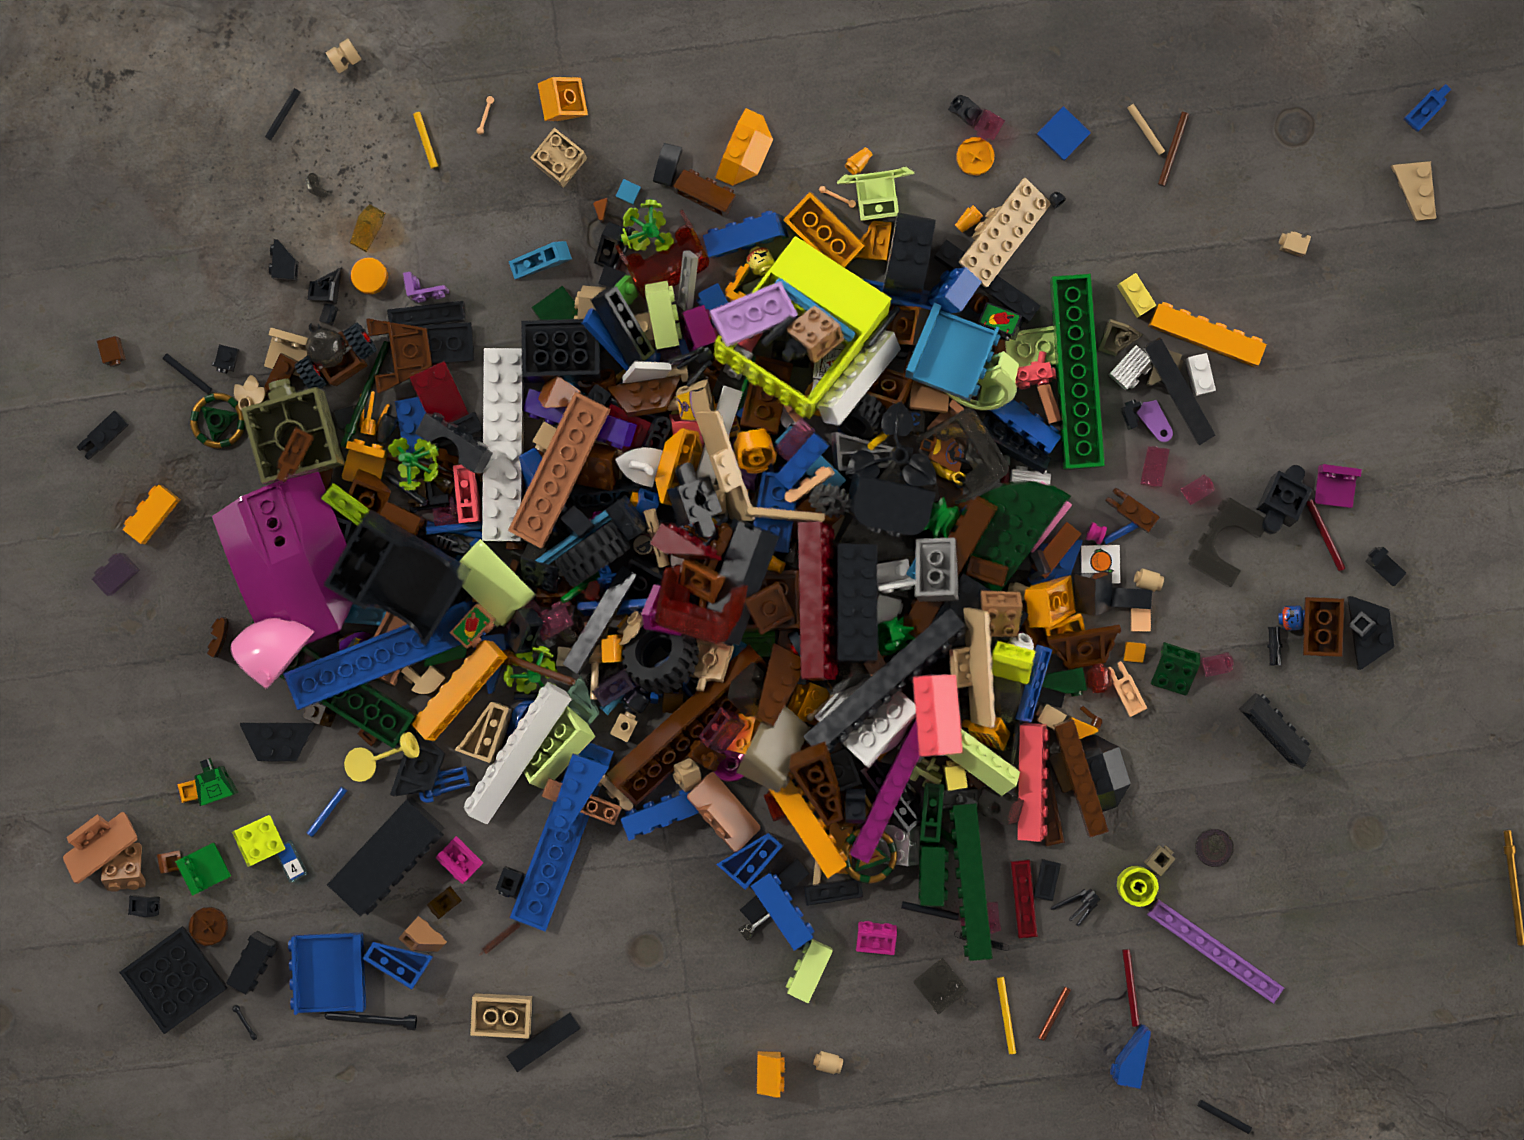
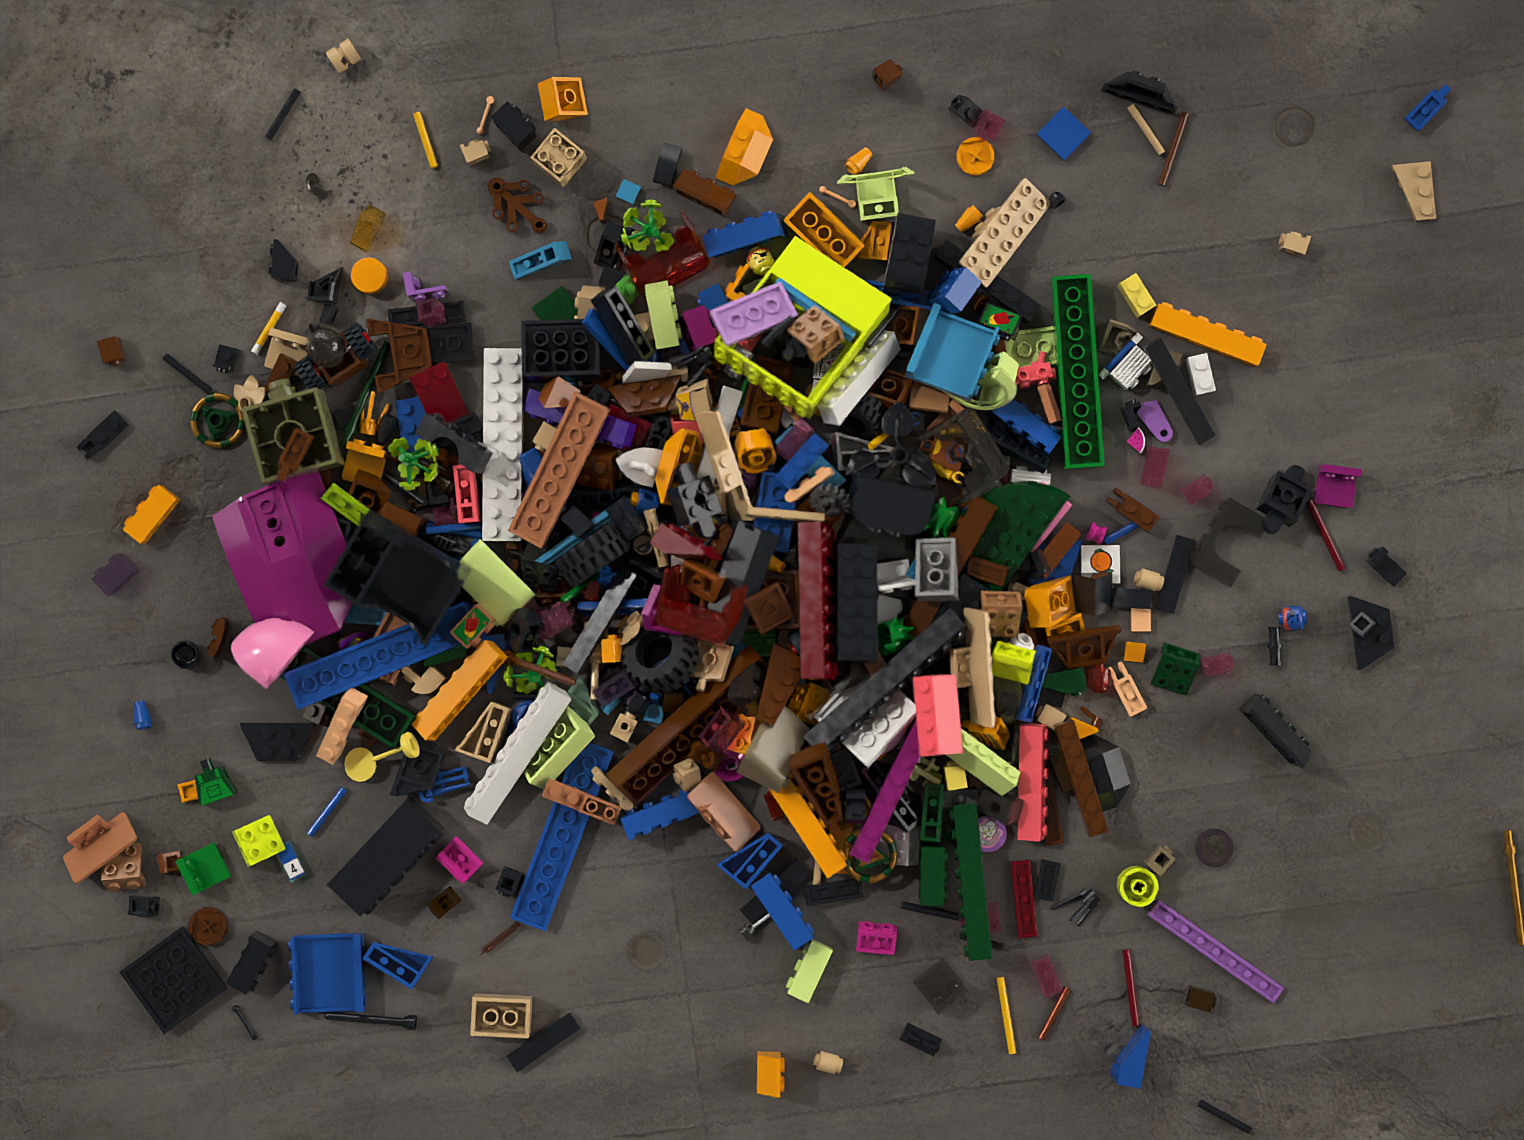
(142, 718): none -> blue cone
(185, 654): none -> black hair
(271, 324): none -> yellow bar
(343, 719): none -> light nougat arch
(422, 937): medium nougat slope -> none
(431, 312): none -> clear pink brick
(476, 151): none -> tan brick
(514, 126): none -> black brick
(514, 203): none -> reddish brown plant
(578, 785): blue wing -> none
(654, 714): none -> dark azure tile
(687, 280): light grey tile -> none
(887, 74): none -> reddish brown slope
(920, 1039): none -> black hinge
(992, 834): none -> tile
(1046, 976): none -> clear pink plate
(1120, 356): none -> blue bar
(1137, 440): none -> dark pink tile
(1142, 90): none -> black wedge
(1175, 574): none -> black tile
(1200, 998): none -> dark brown brick
(1323, 626): reddish brown slope -> none

